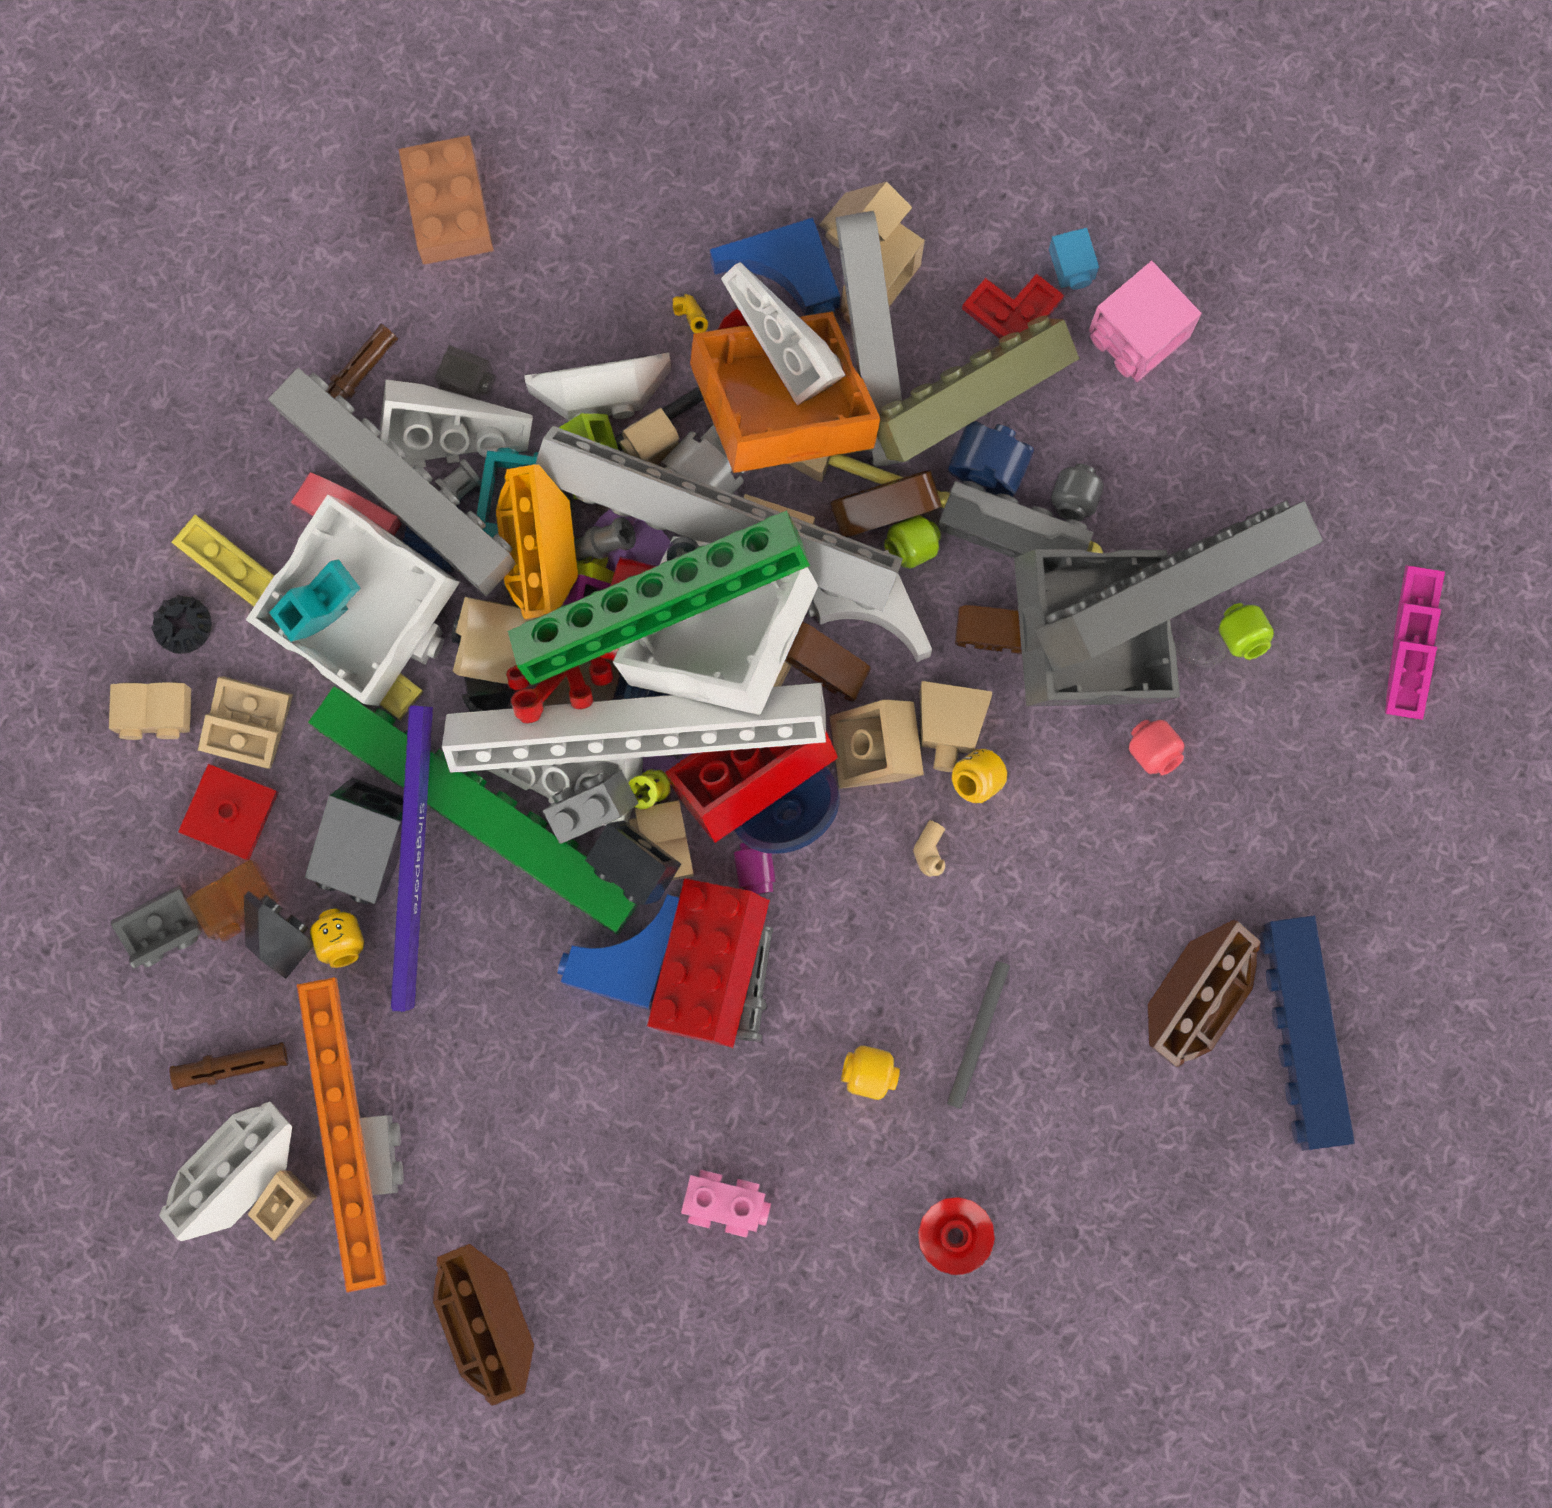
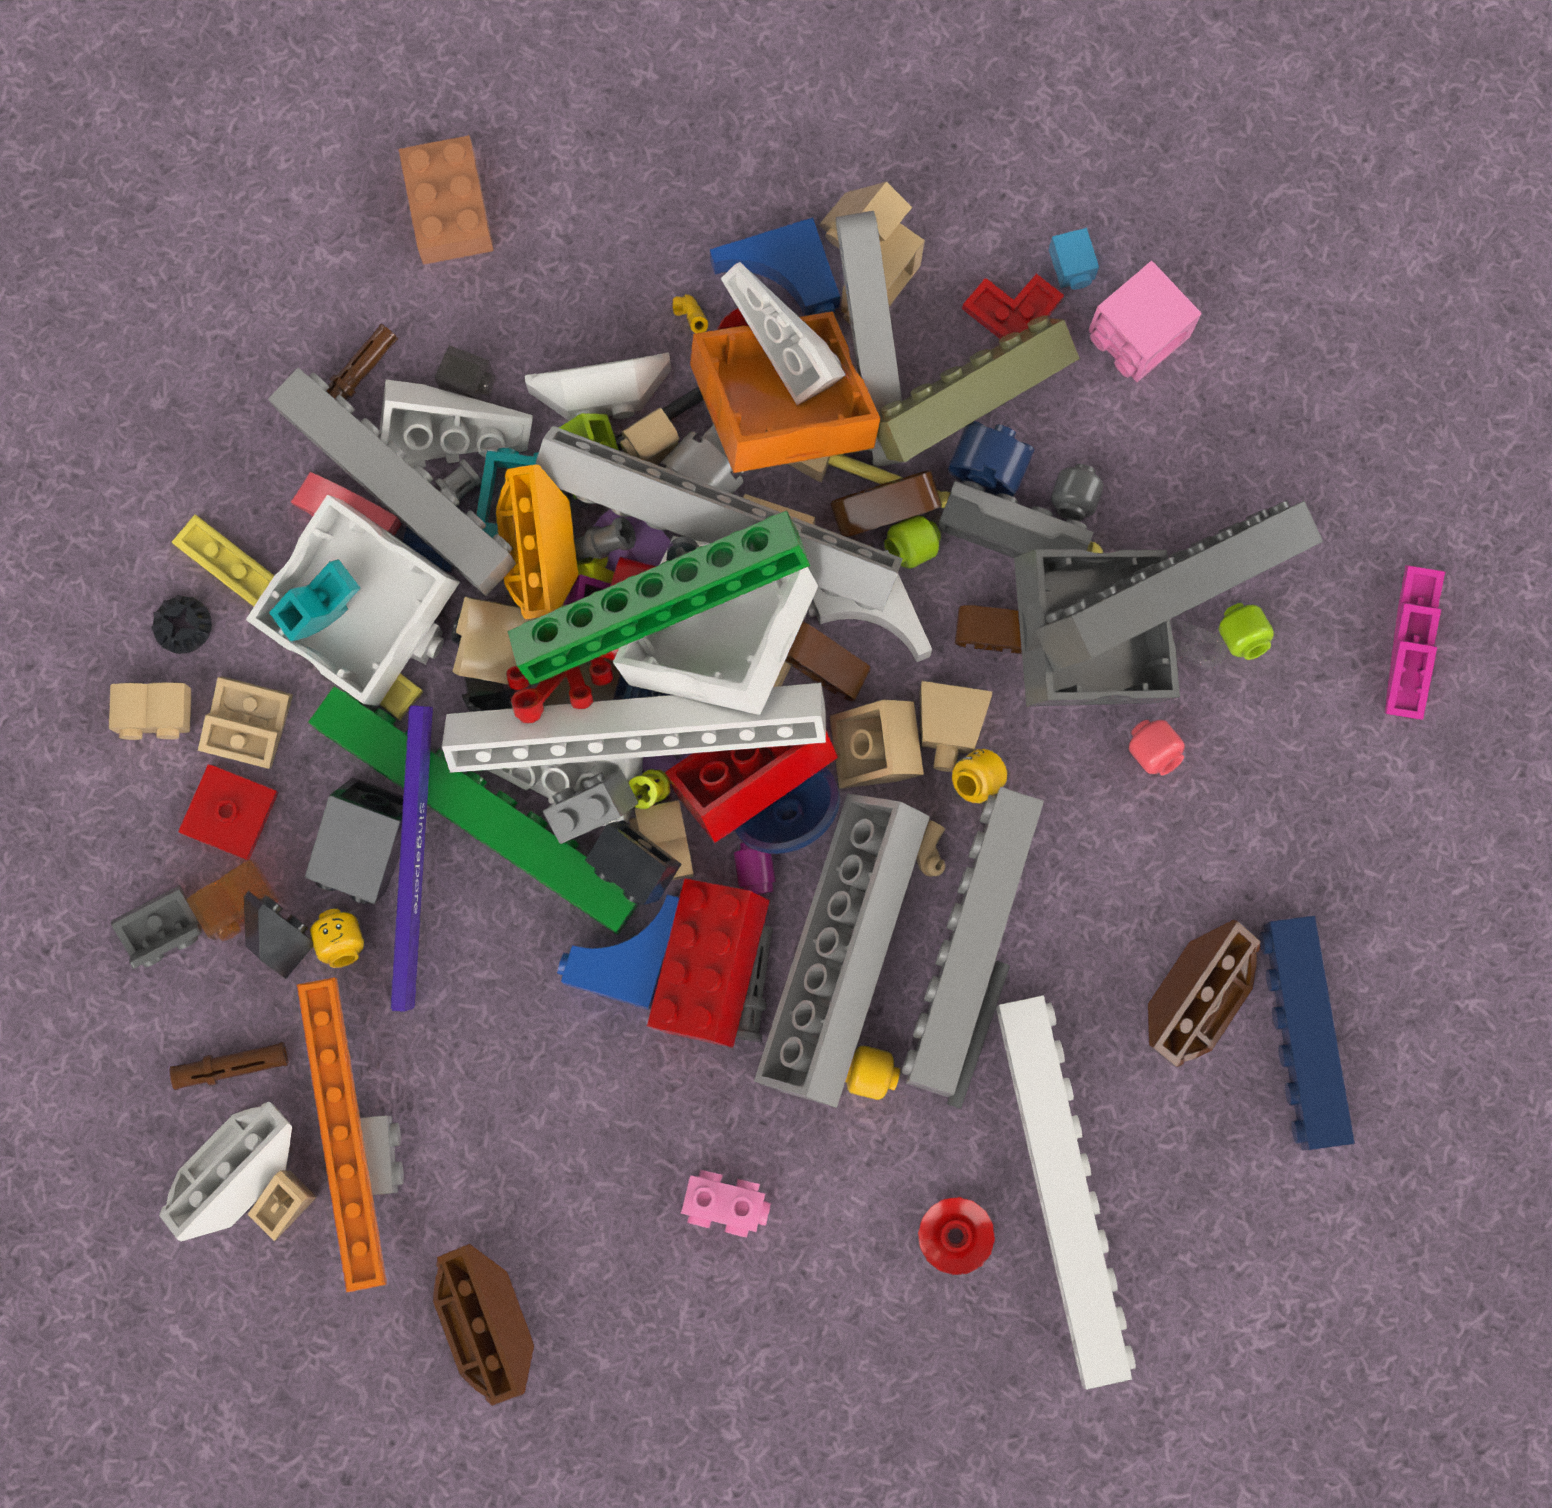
(842, 949): none -> light grey brick
(974, 942): none -> light grey brick
(1064, 1192): none -> white brick

